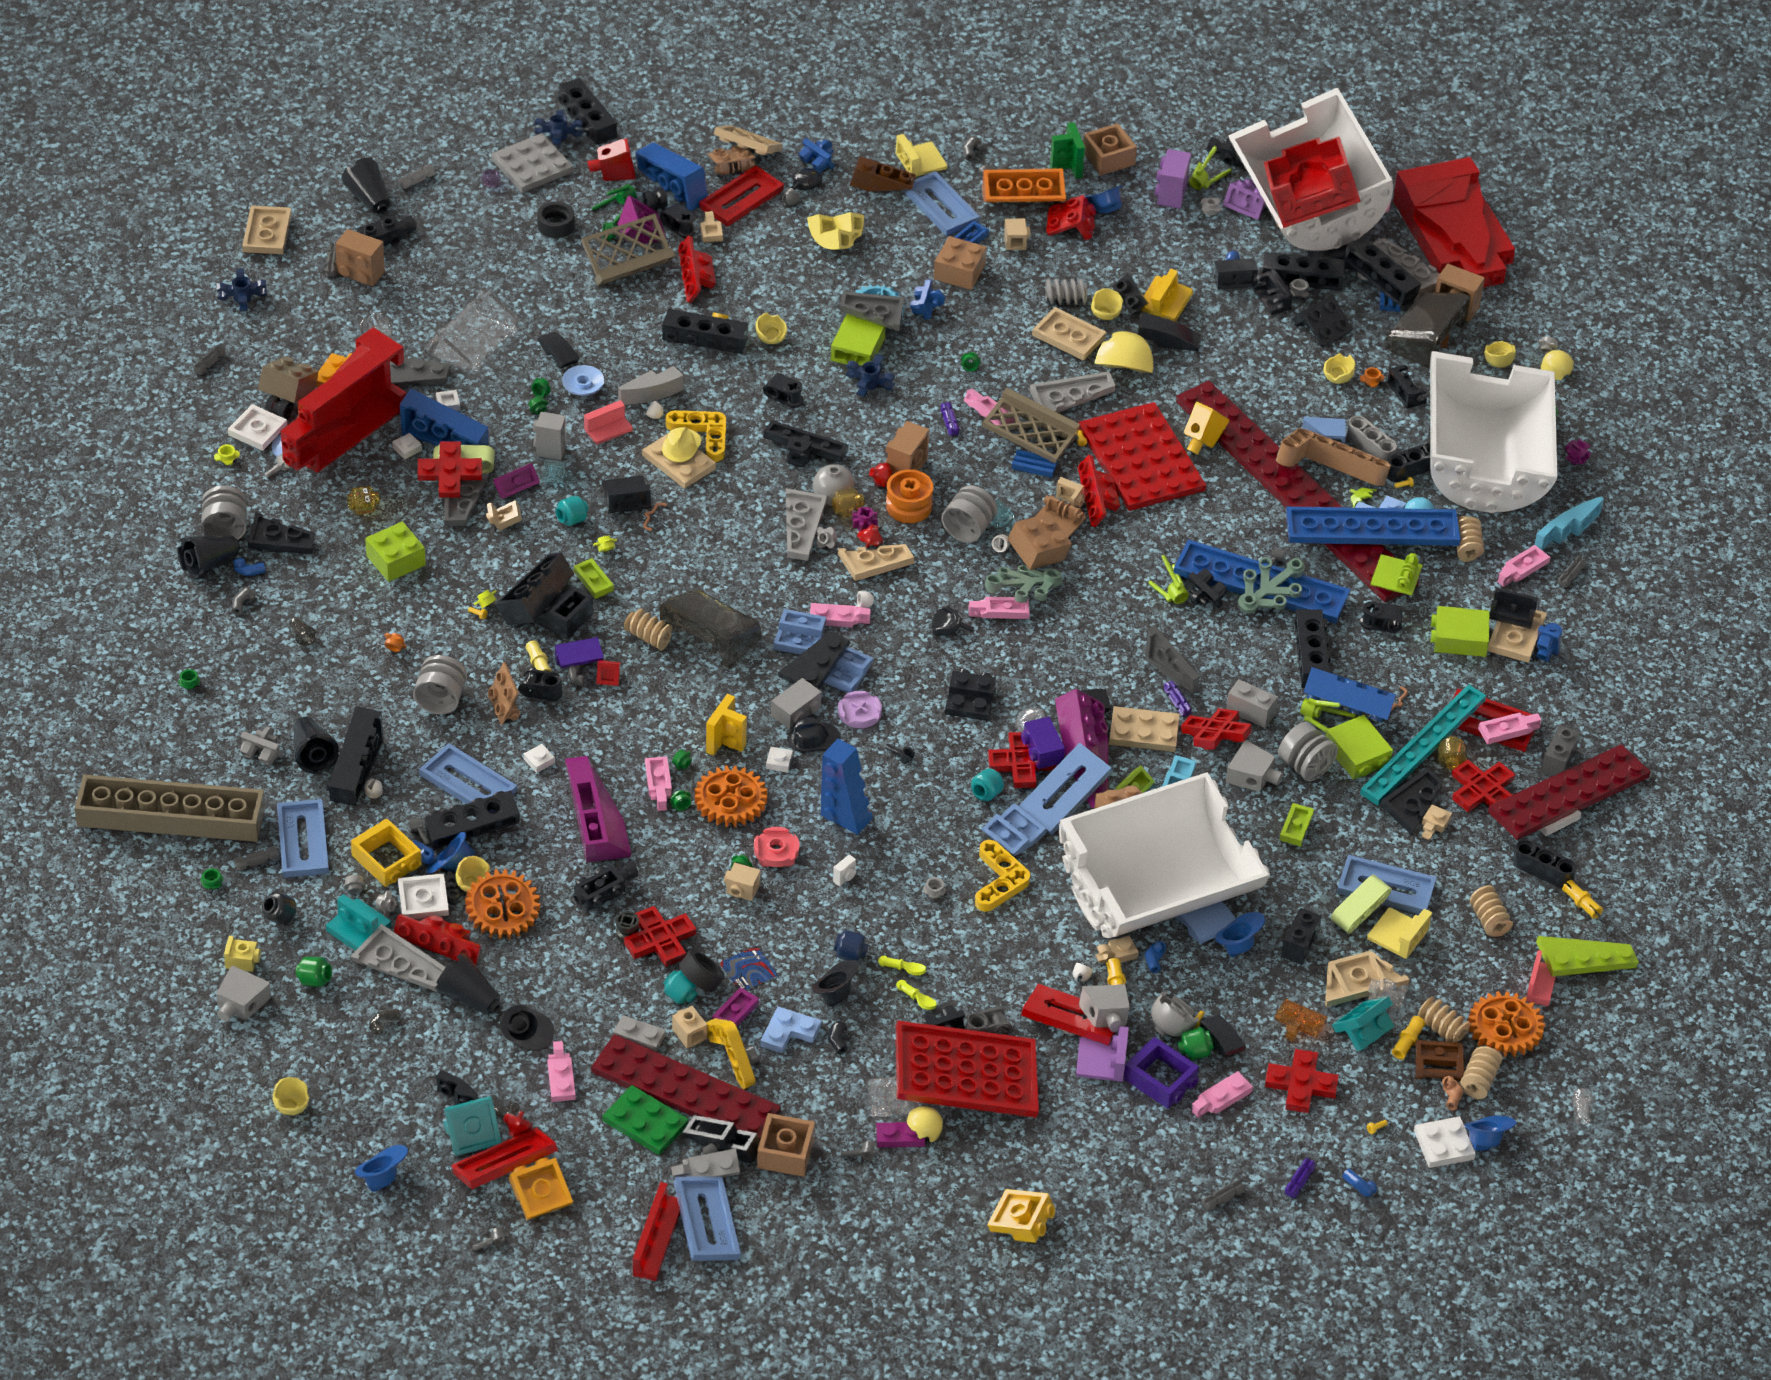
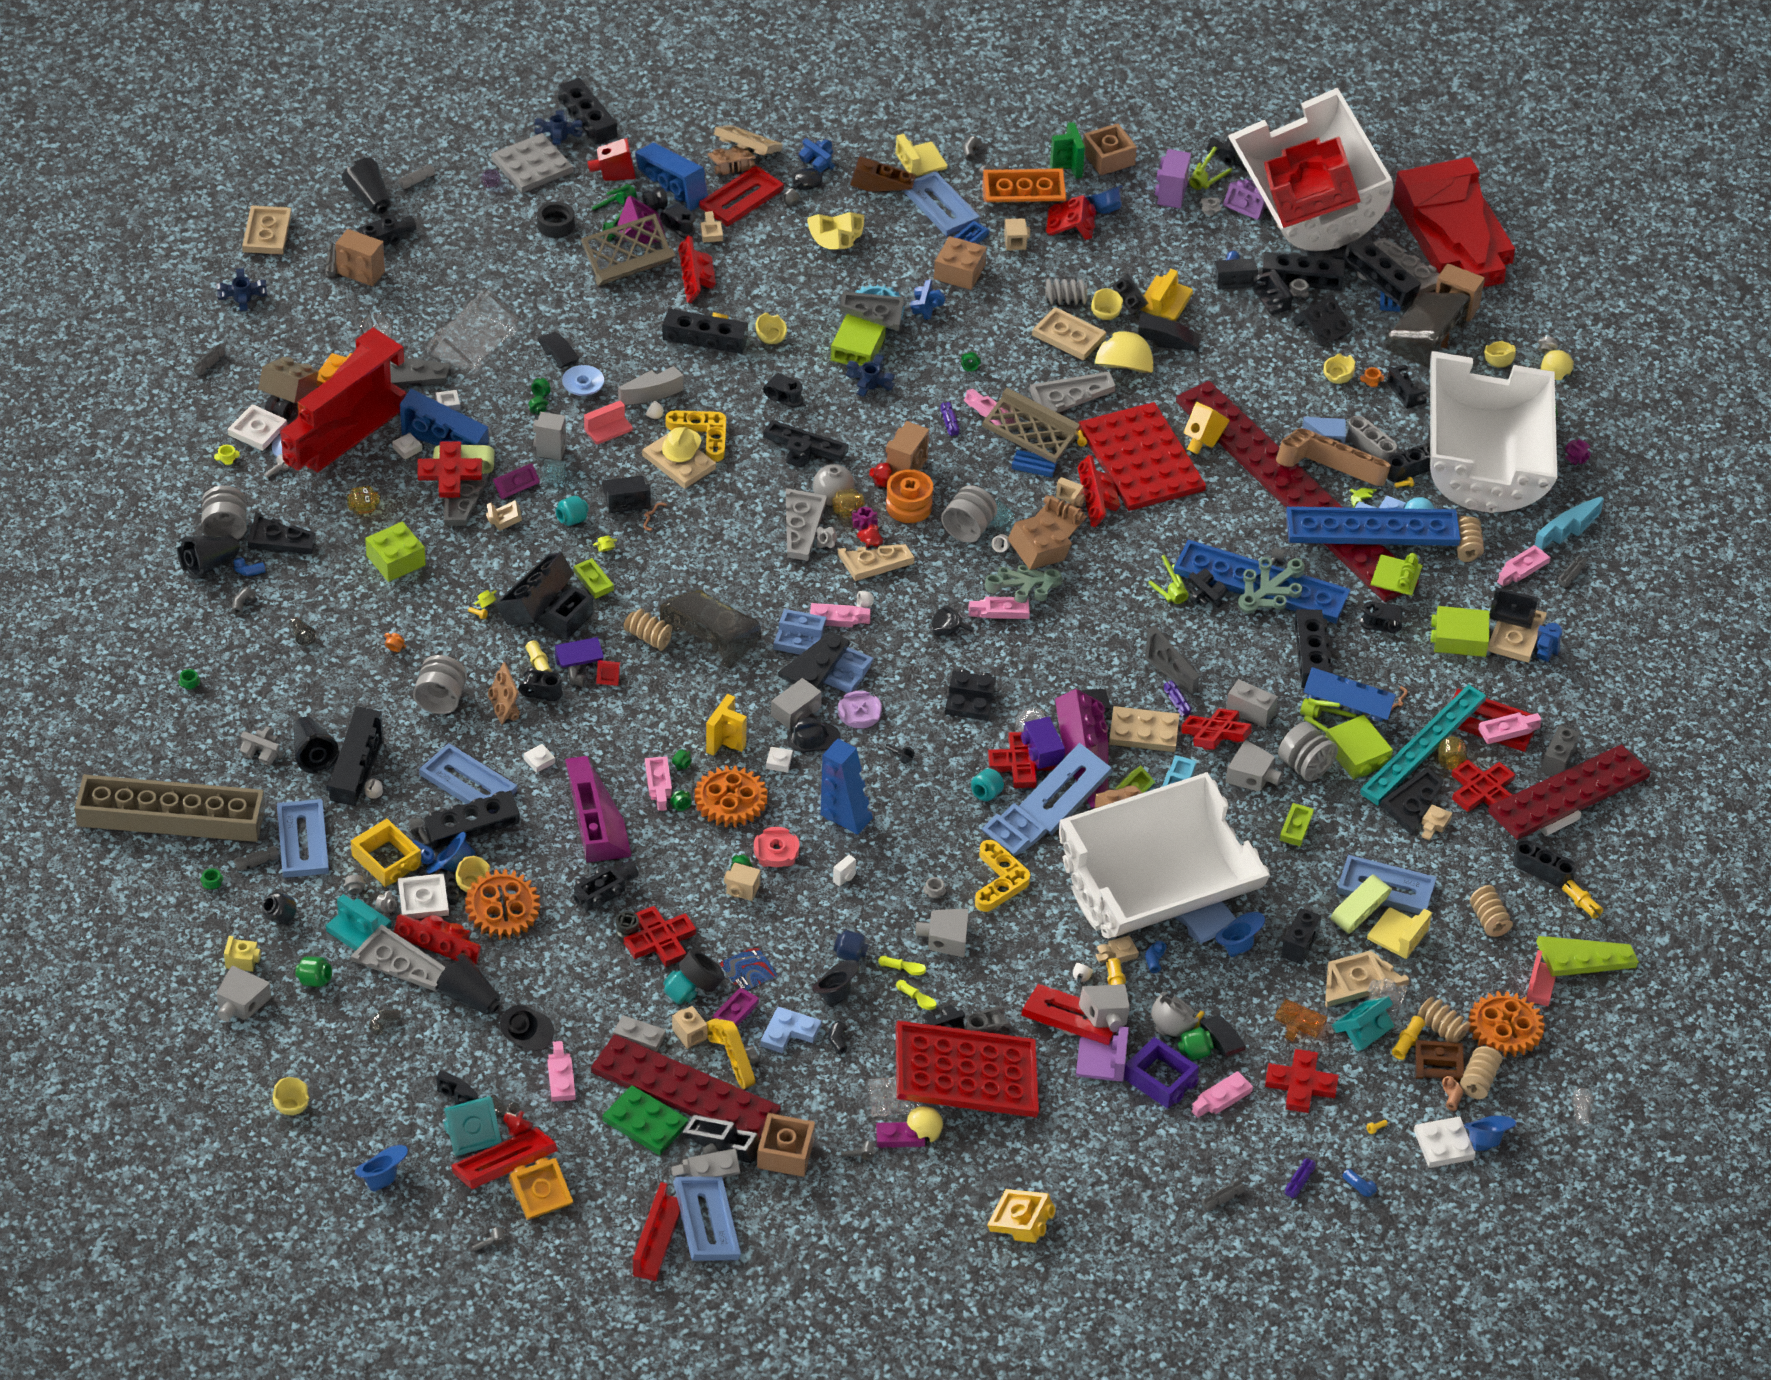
(946, 931): none -> light grey torso

